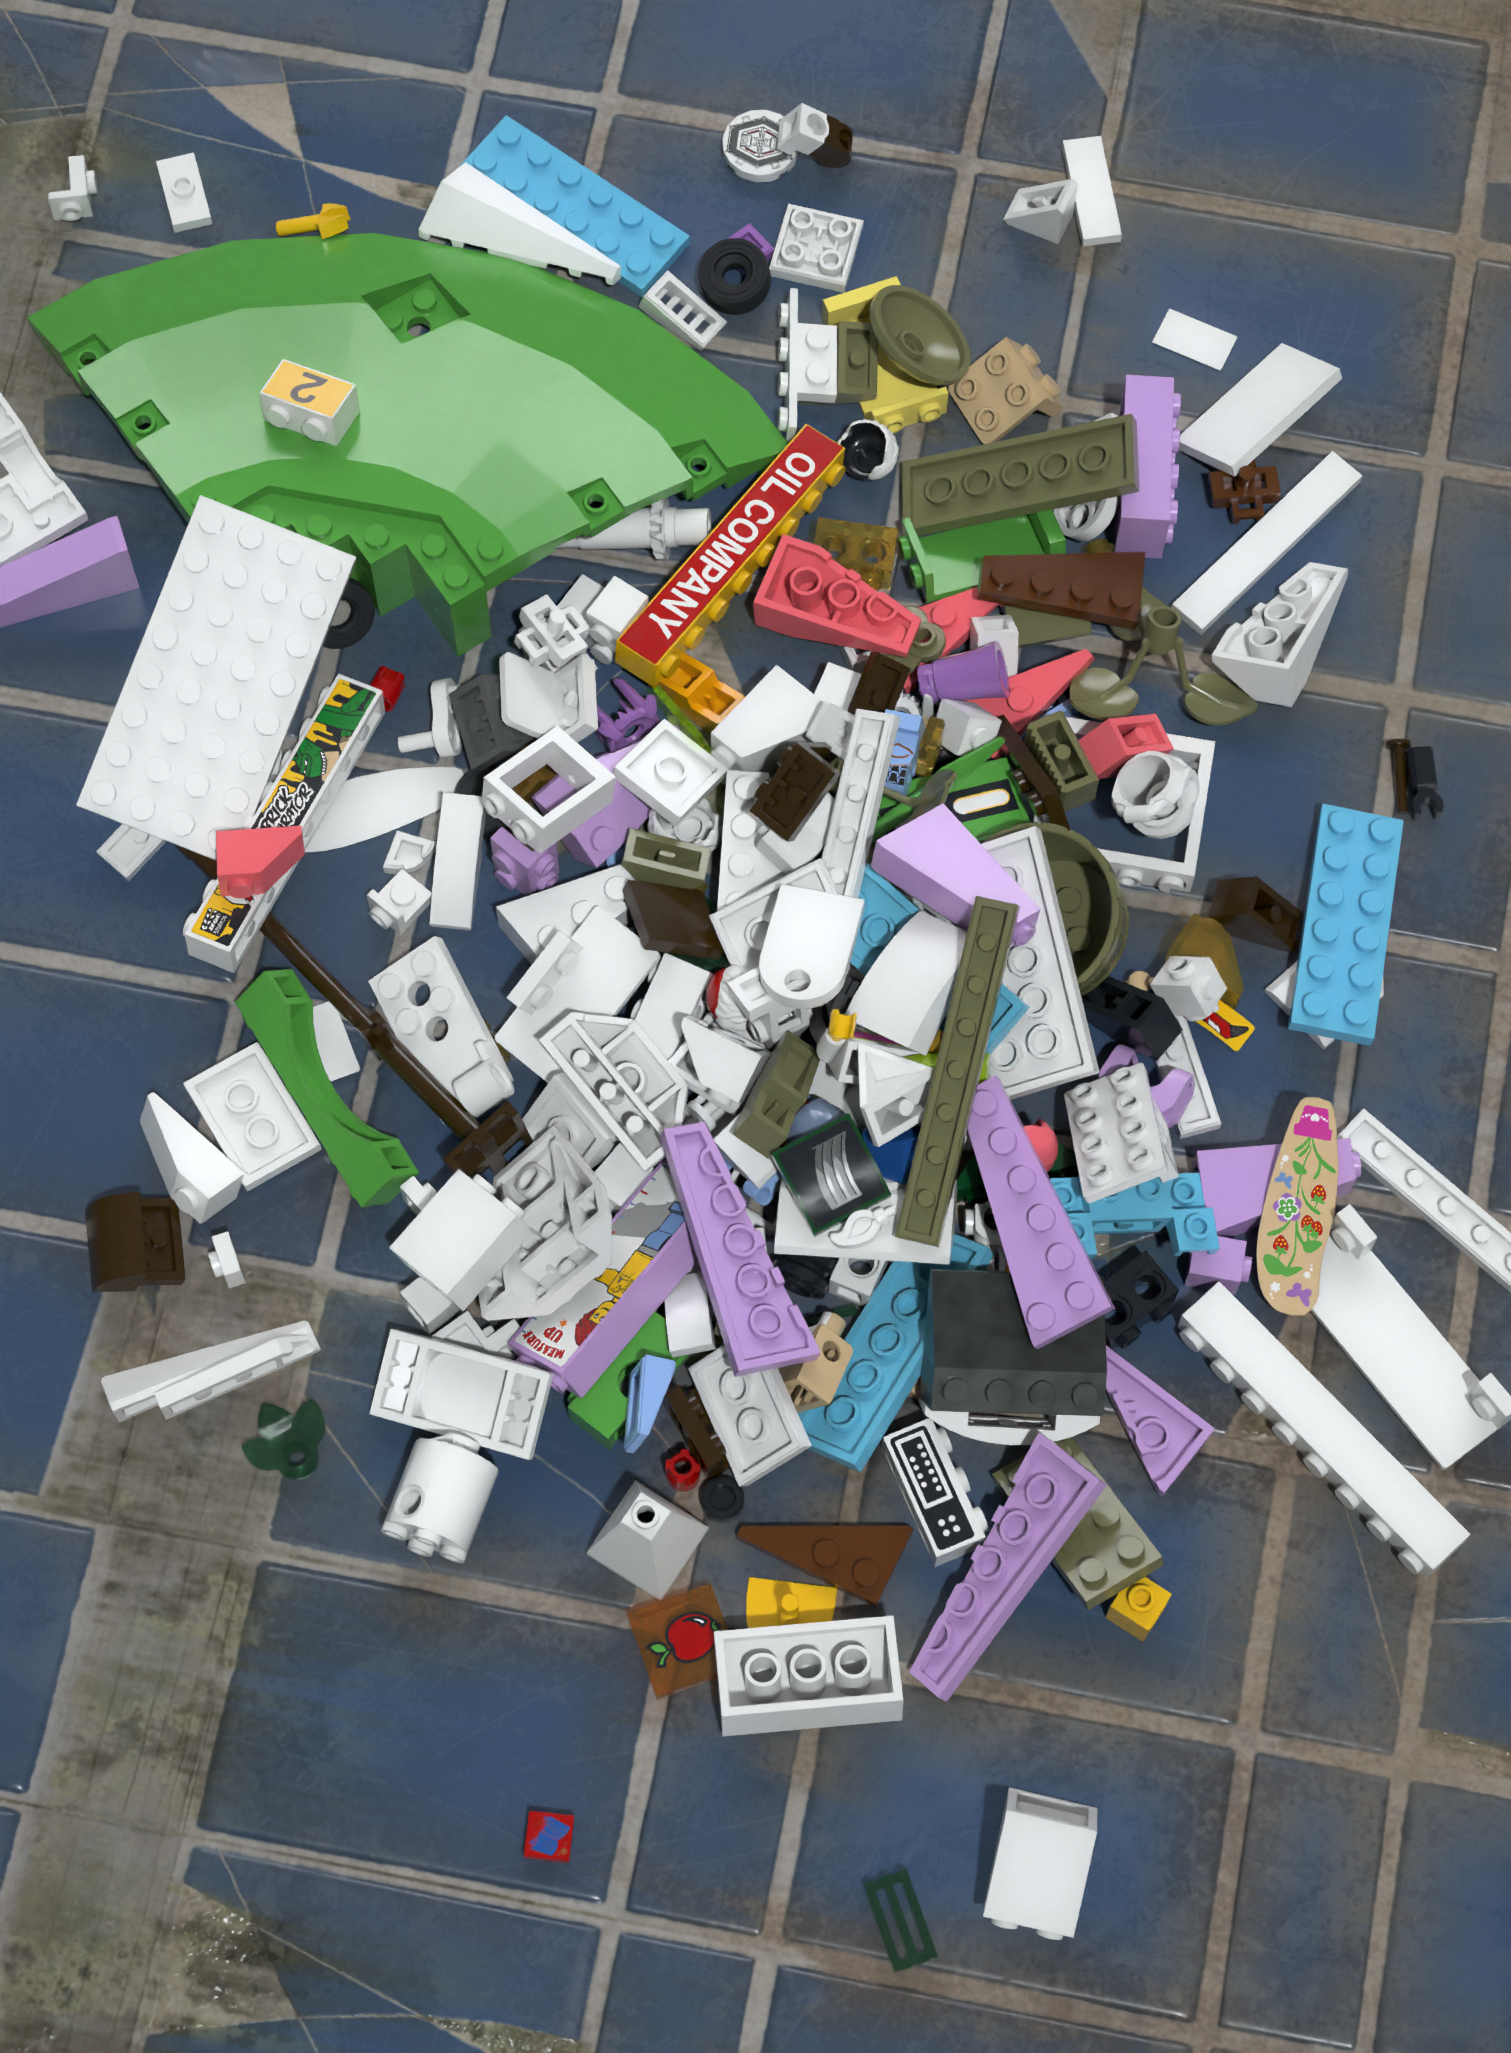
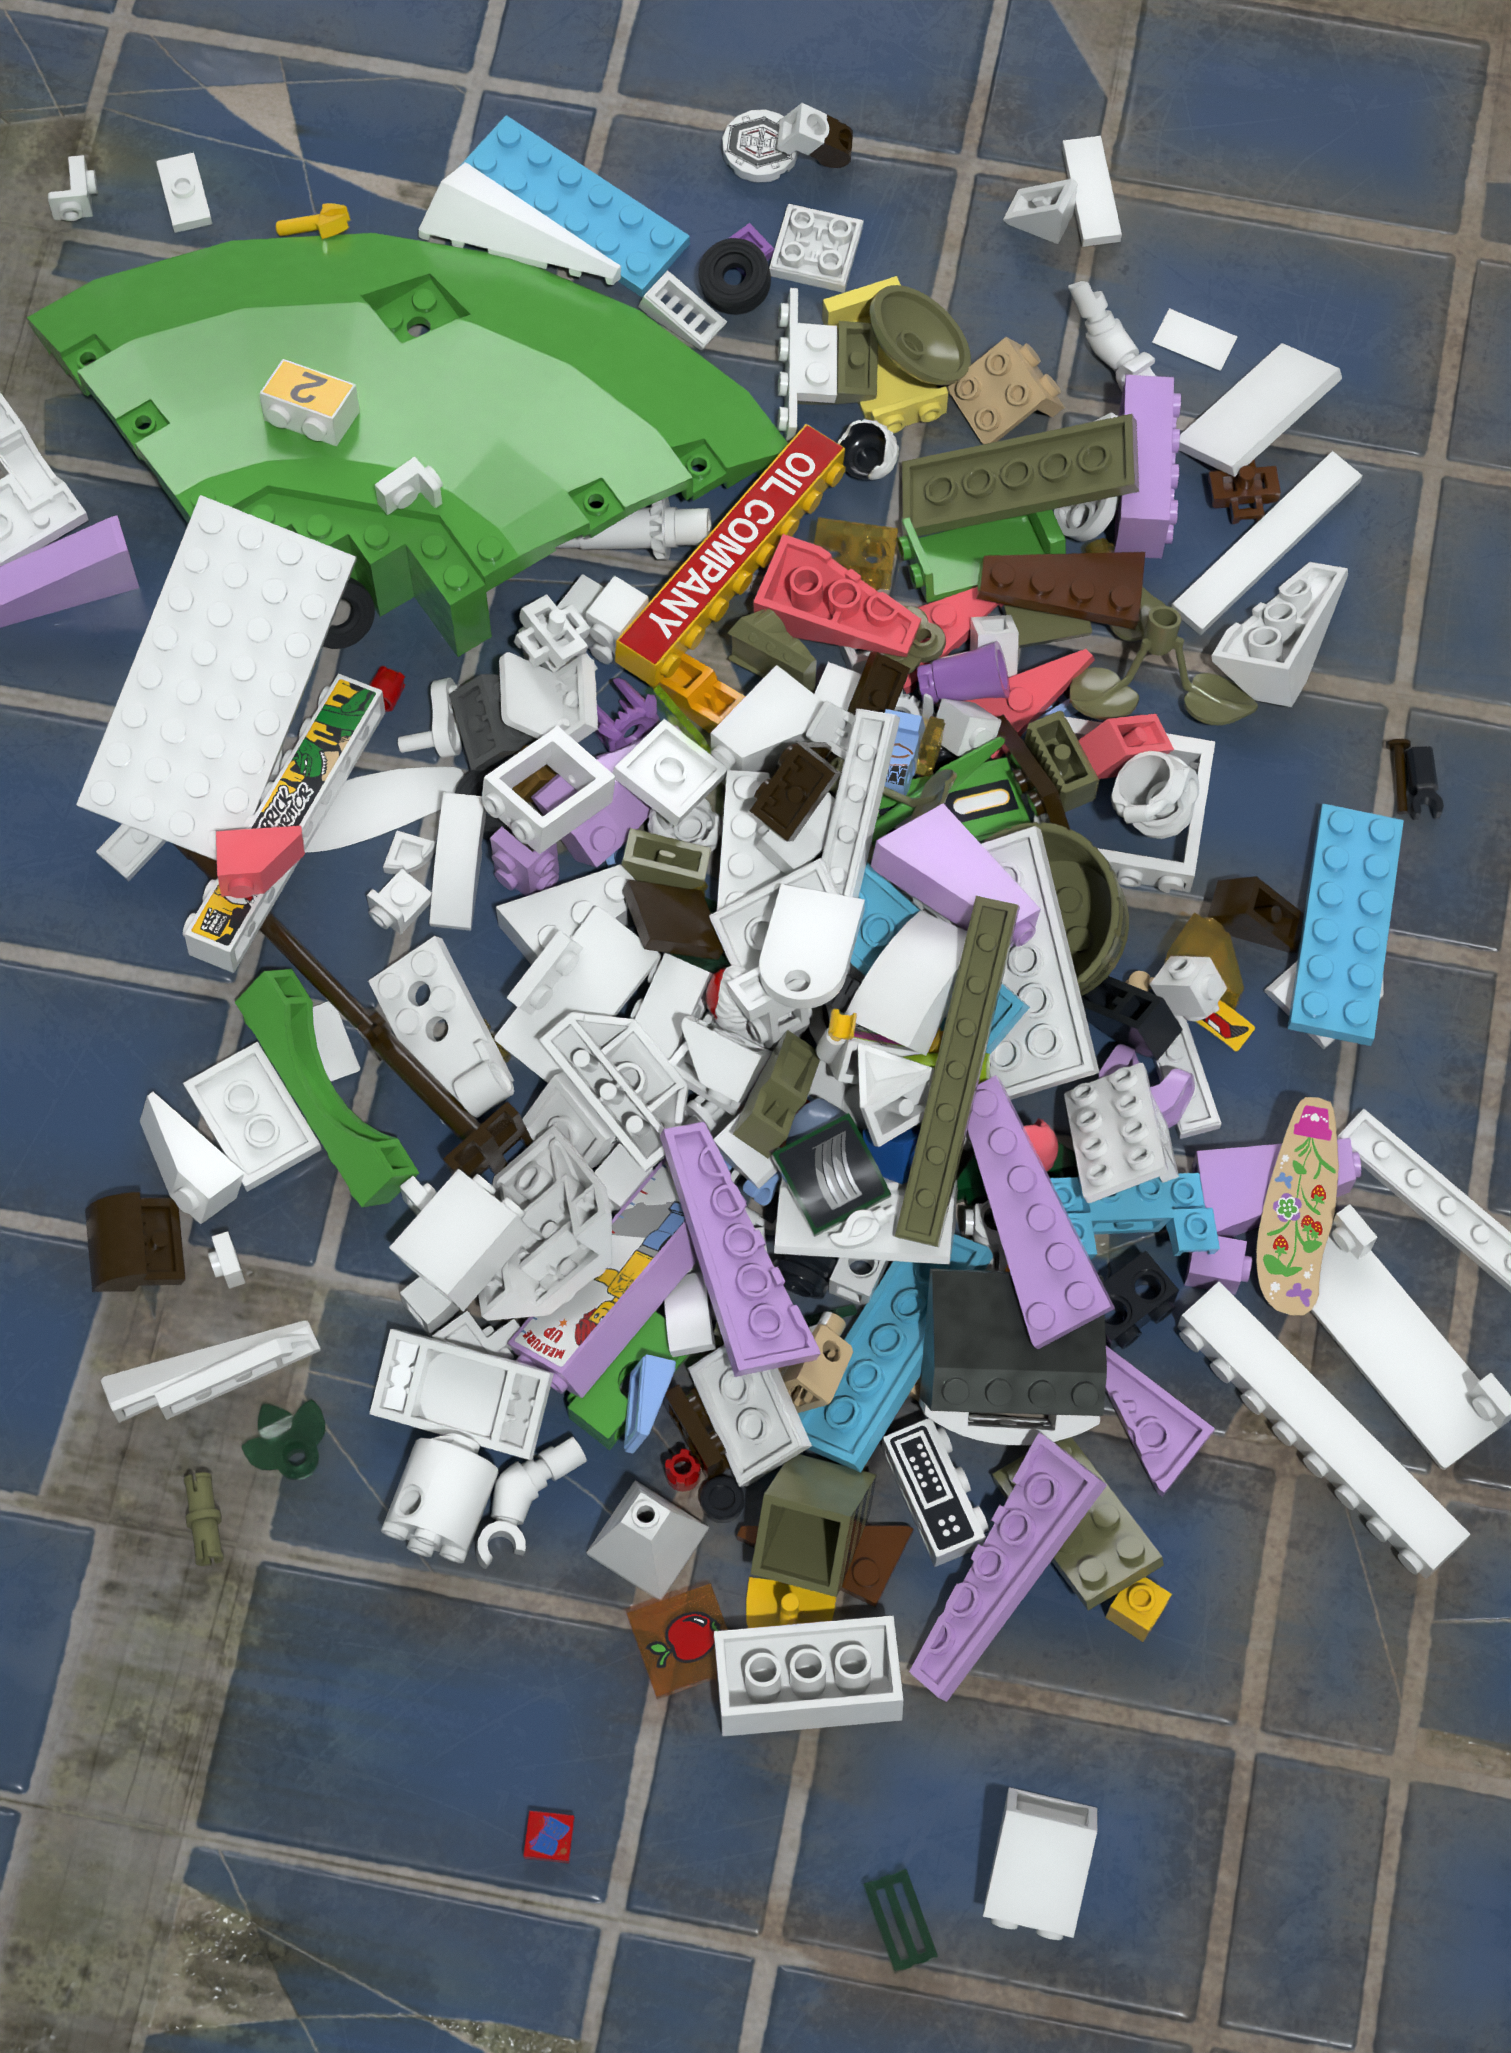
(203, 1519): none -> olive pin
(405, 483): none -> white bracket
(518, 1488): none -> white piece
(763, 642): none -> olive slope
(812, 1524): none -> olive slope
(1108, 336): none -> white piece

